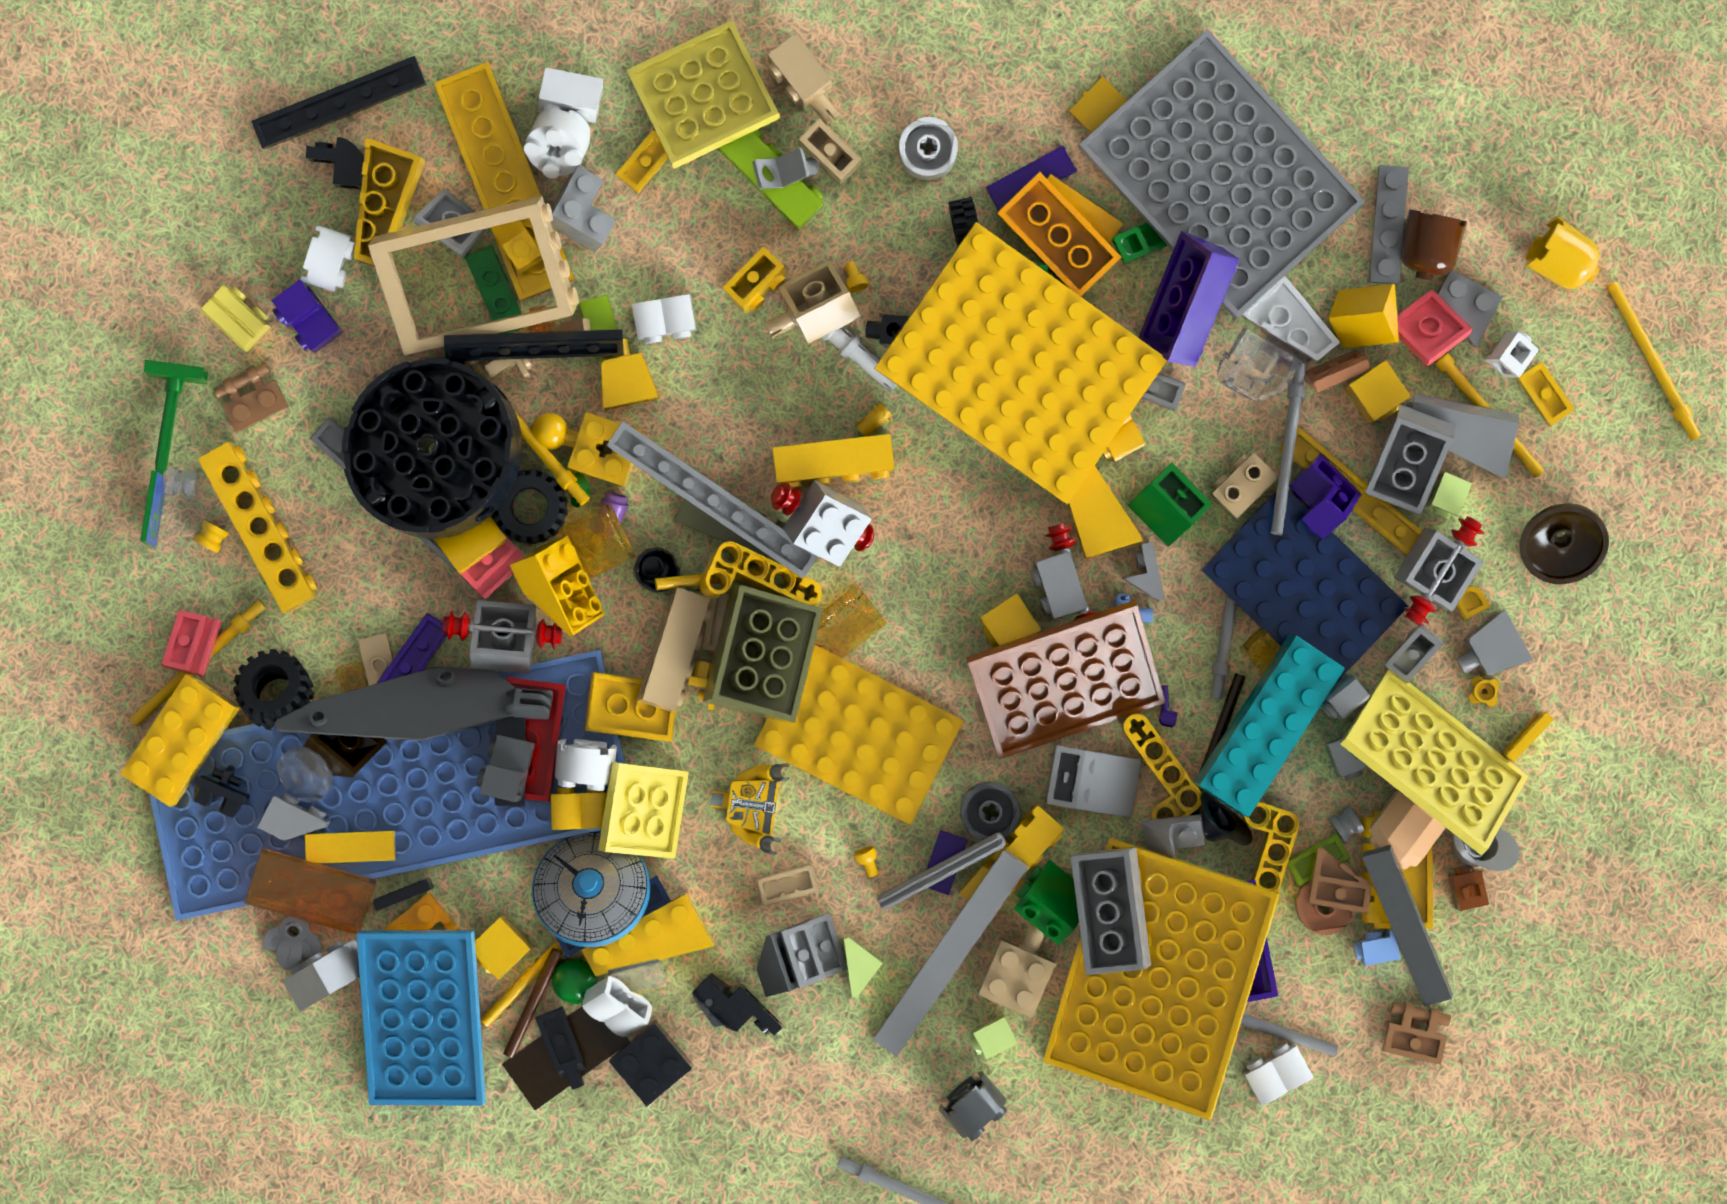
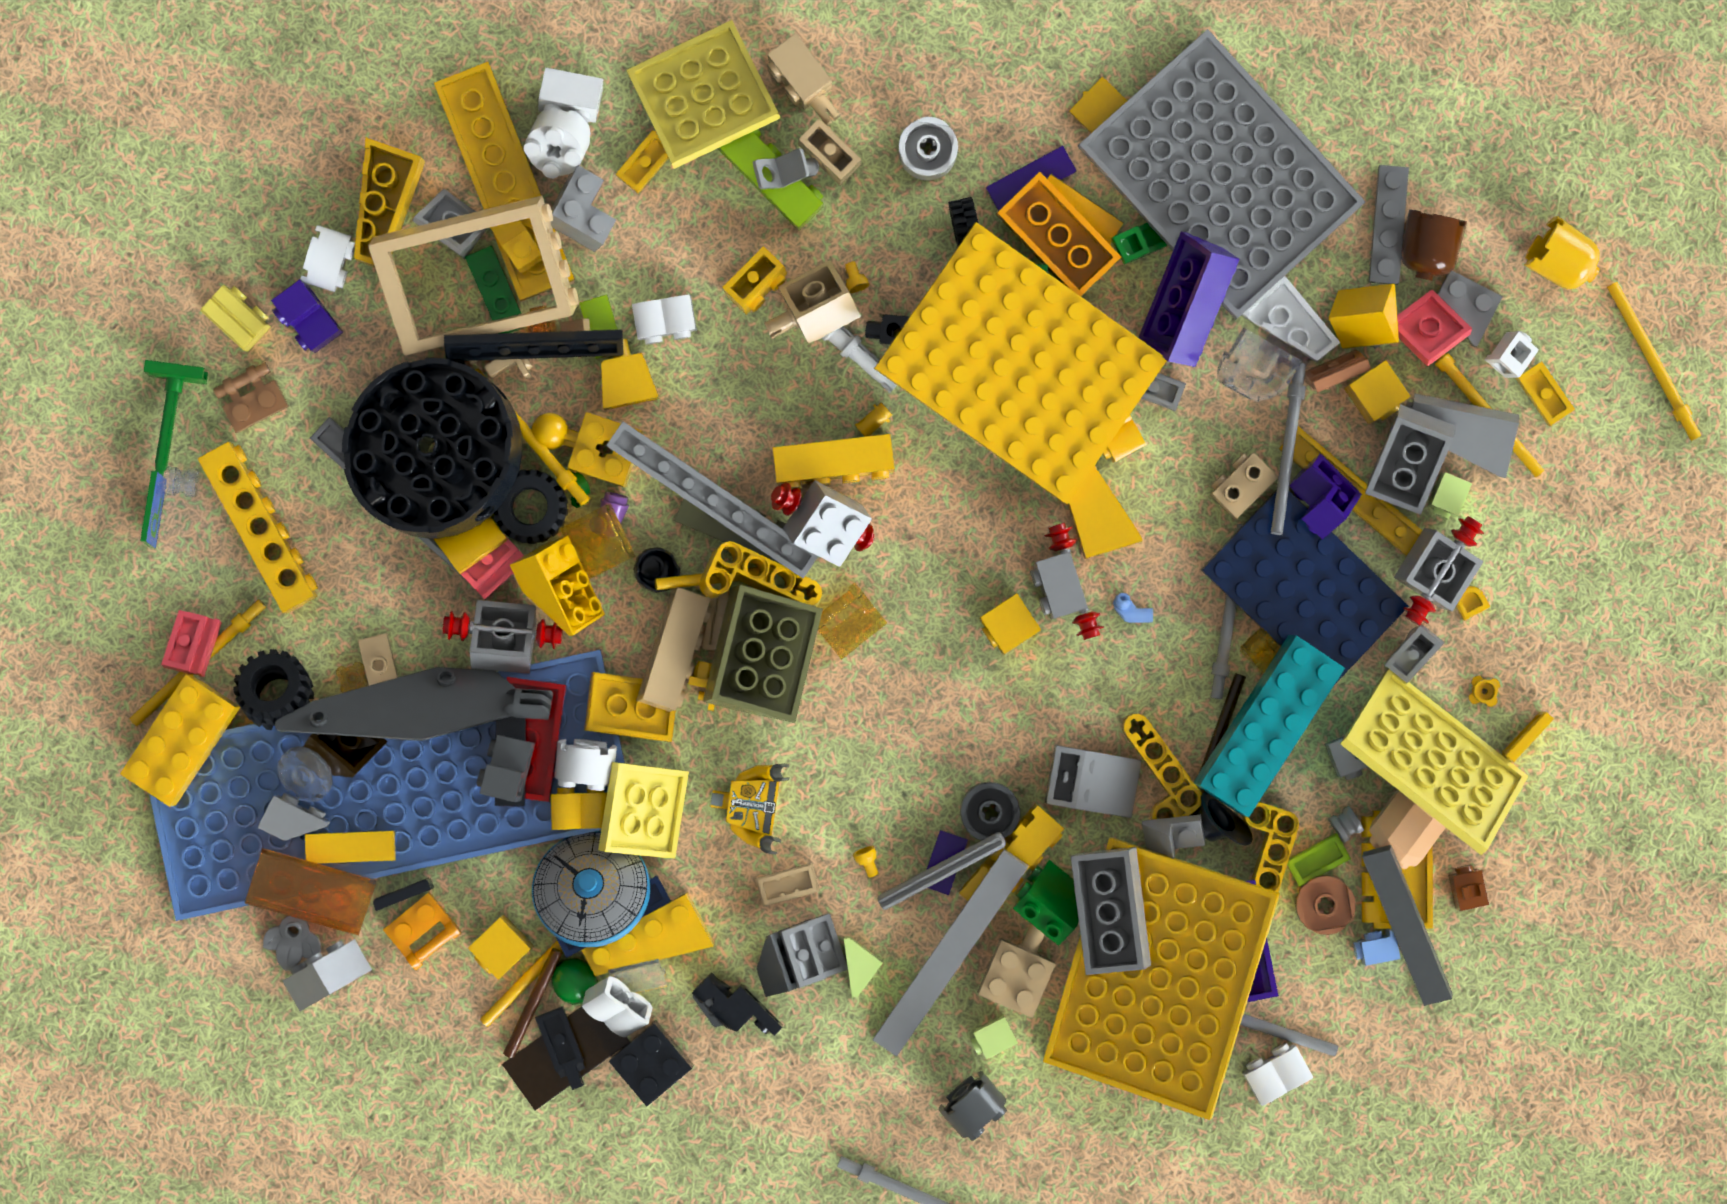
(208, 787): black hips -> none
(211, 536): yellow wheel -> none
(339, 102): black plate -> none
(346, 159): black brick -> none
(417, 649): dark purple tile -> none
(421, 1017): dark azure plate -> none
(863, 736): yellow plate -> none
(1066, 679): plate -> none
(1150, 581): light grey slope -> none
(1167, 717): dark purple hand -> none
(1170, 504): green slope -> none
(1338, 885): medium nougat wing -> none
(1344, 698): light grey brick -> none
(1415, 1042): medium nougat plate -> none
(1494, 647): light grey torso -> none
(1500, 856): light grey piece -> none
(1565, 557): dark brown dish -> none

